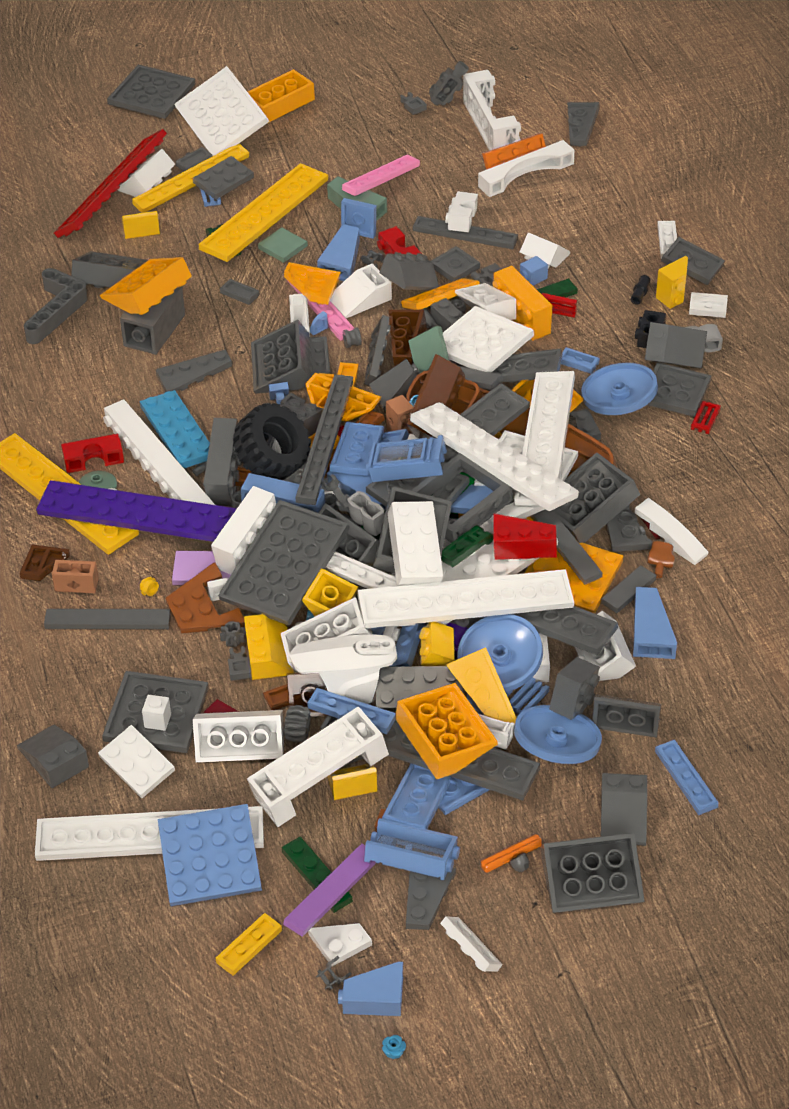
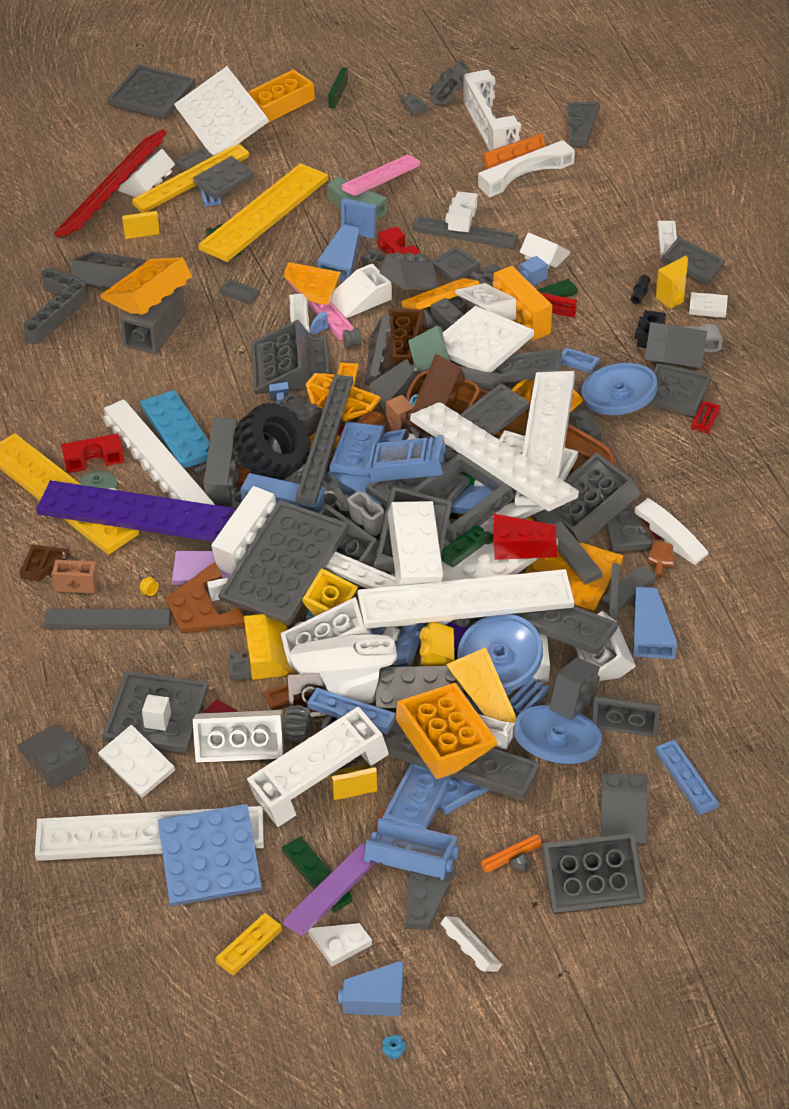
(186, 372): dark grey wing -> none
(232, 634): dark grey gear -> none
(282, 245): sand green tile -> none
(328, 968): dark grey piece -> none
(338, 88): none -> dark green tile
(614, 591): none -> dark grey tile

